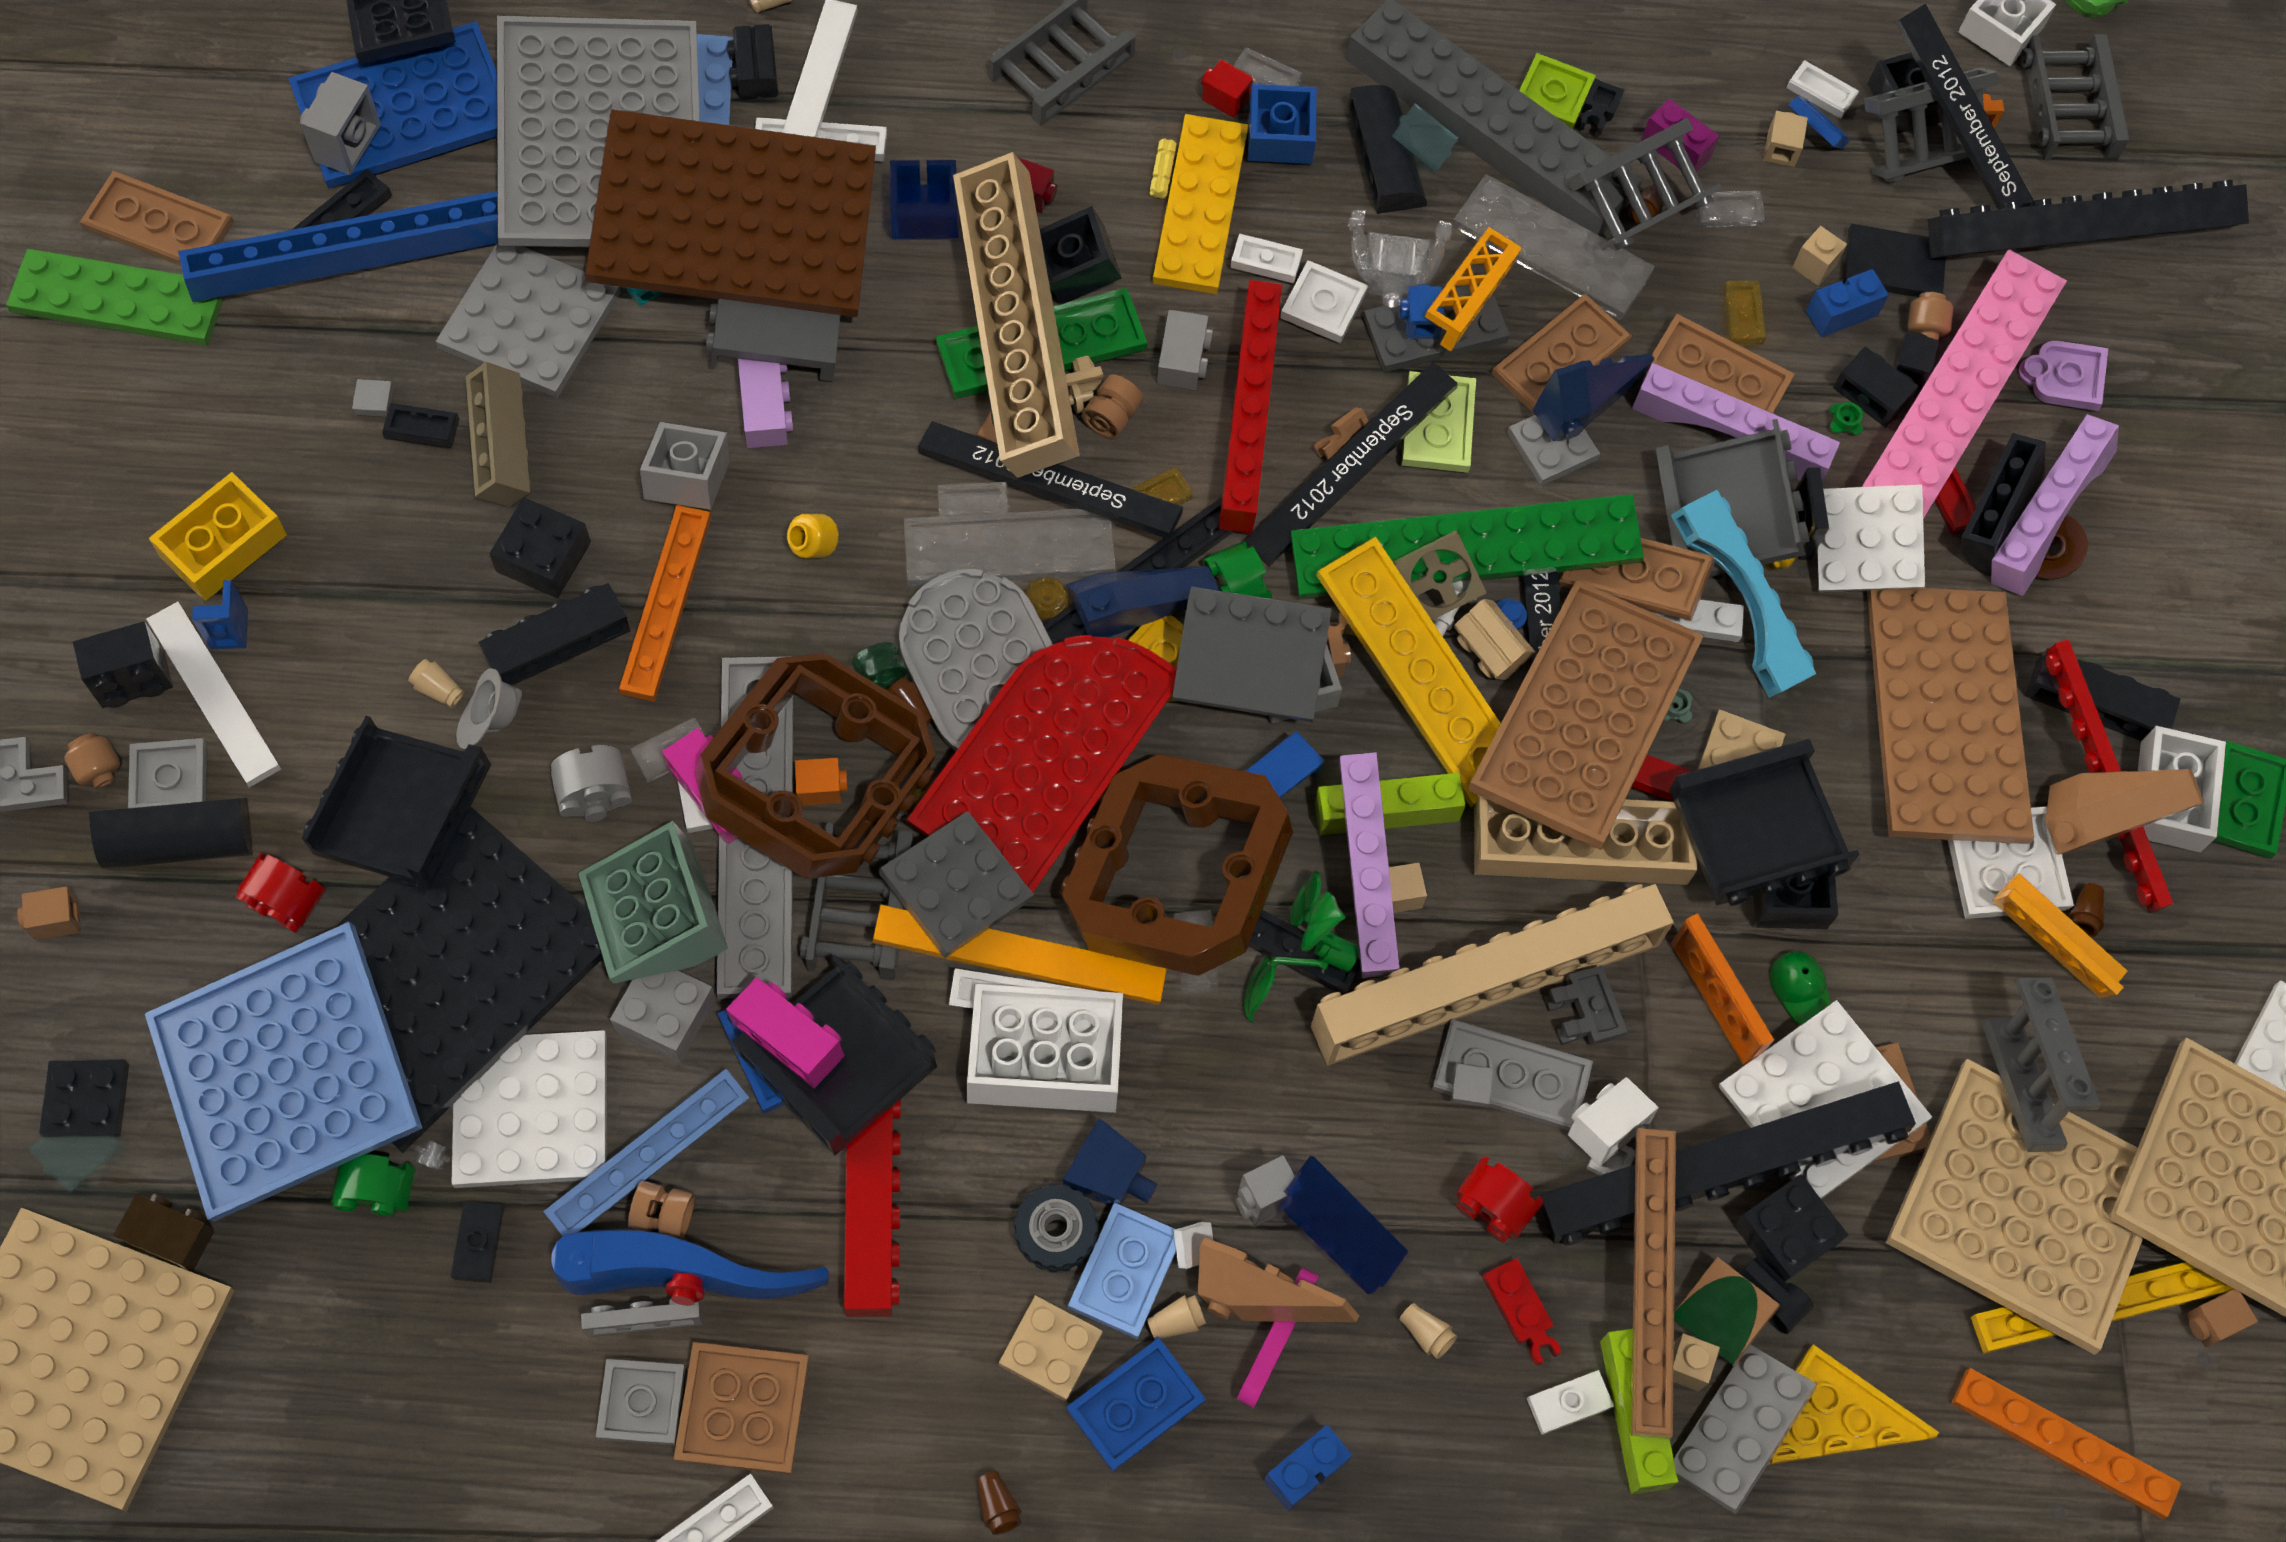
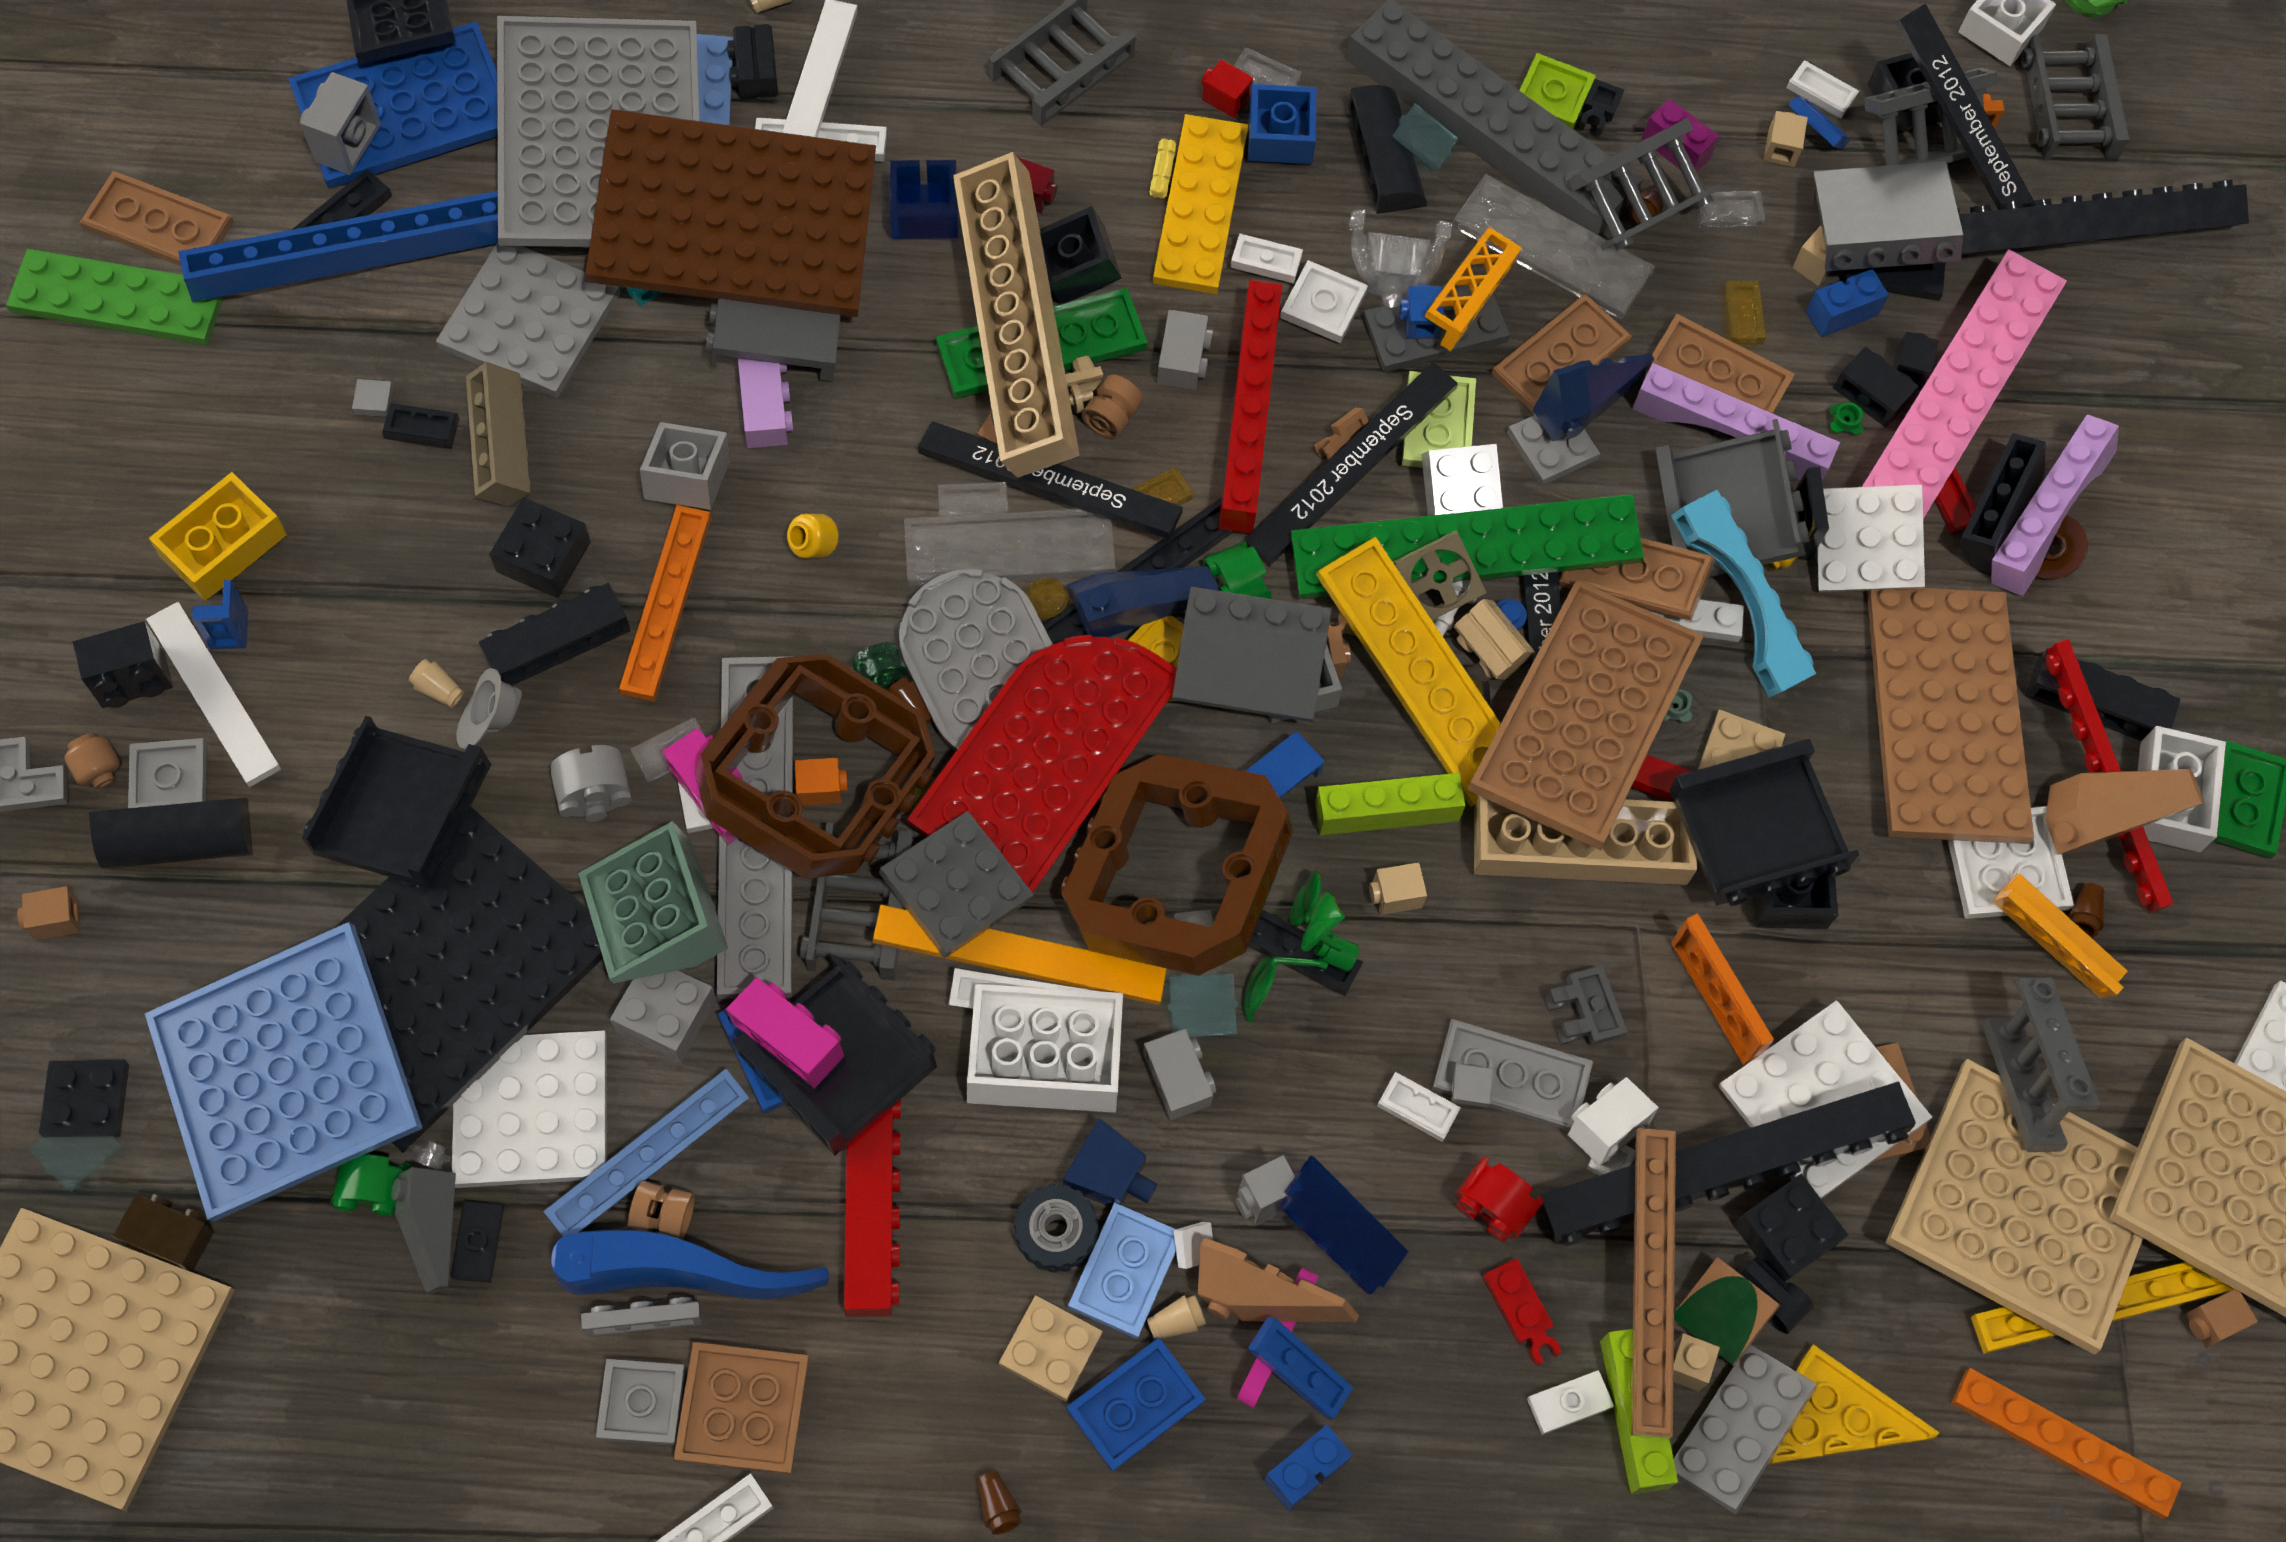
(279, 892): red brick -> none
(426, 1218): none -> dark grey slope
(685, 1289): red plate -> none
(1178, 1074): none -> light grey brick
(1203, 1004): none -> clear light blue piece
(1300, 1368): none -> blue plate
(1369, 865): lavender brick -> none
(1418, 1106): none -> white plate
(1429, 1331): tan cone -> none
(1462, 479): none -> brick
(1480, 679): none -> black slope
(1489, 973): tan brick -> none
(1798, 992): green cap -> none
(1888, 216): none -> panel
(1930, 315): medium nougat head -> none
(2067, 374): lavender plate -> none

